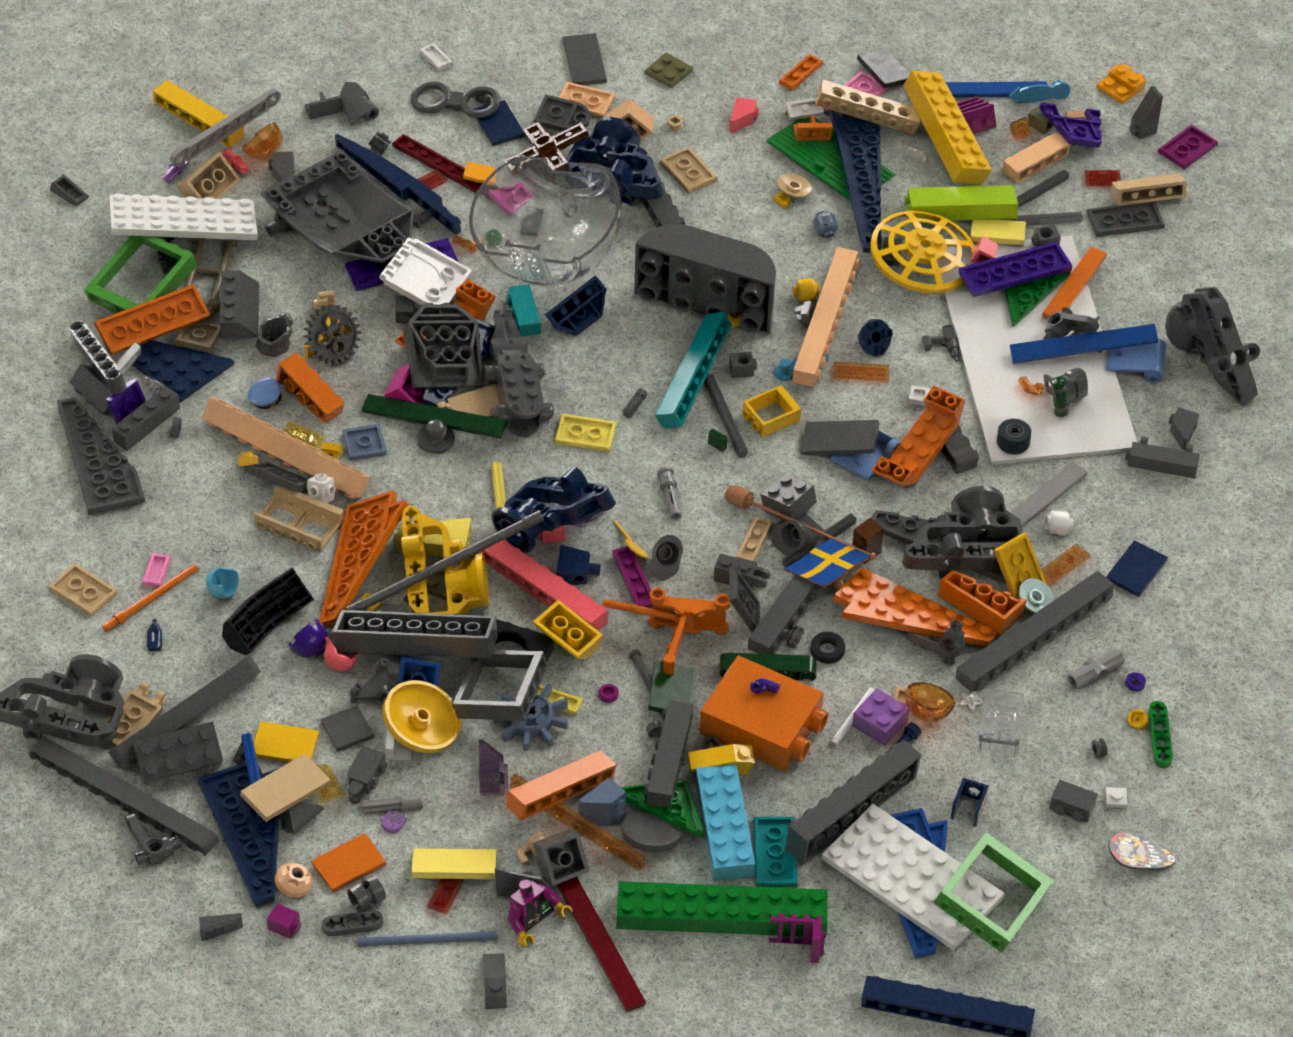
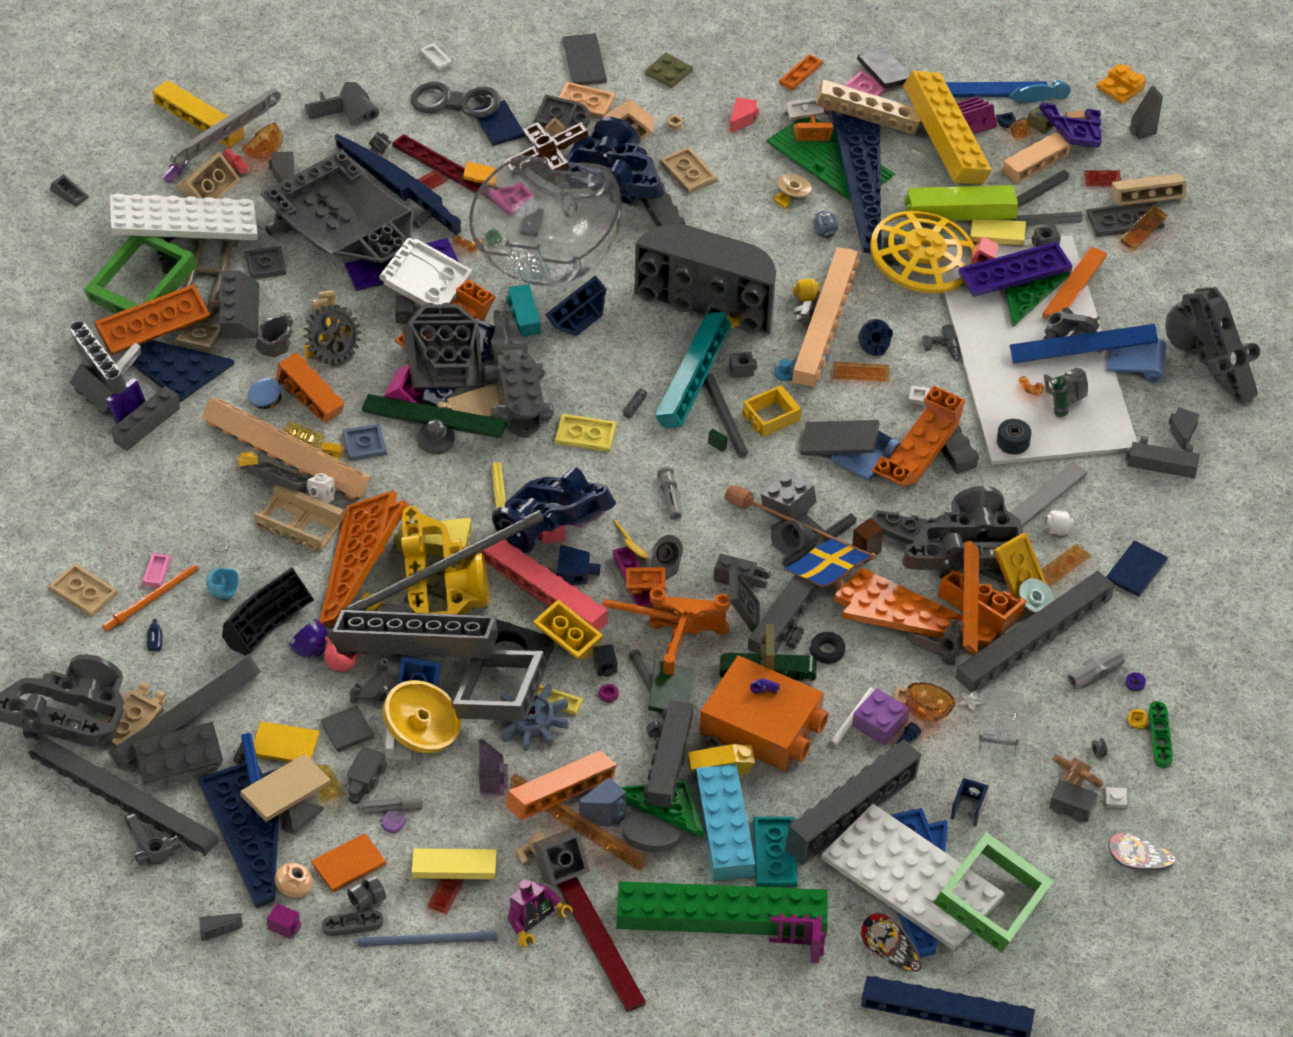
(102, 470): dark grey wing -> none
(151, 385): clear cone -> none
(176, 427): dark grey tile -> none
(265, 262): none -> dark grey tile
(495, 981): dark grey slope -> none
(508, 881): dark grey panel -> none
(554, 127): none -> tan tile
(605, 660): none -> black brick
(644, 579): none -> orange bracket
(754, 539): tan tile -> none
(767, 649): none -> olive plate
(890, 942): none -> shield
(970, 597): none -> orange tile
(1005, 119): none -> dark blue tile
(1077, 771): none -> medium nougat bar
(1143, 228): none -> clear orange tile
(1187, 147): magenta tile -> none

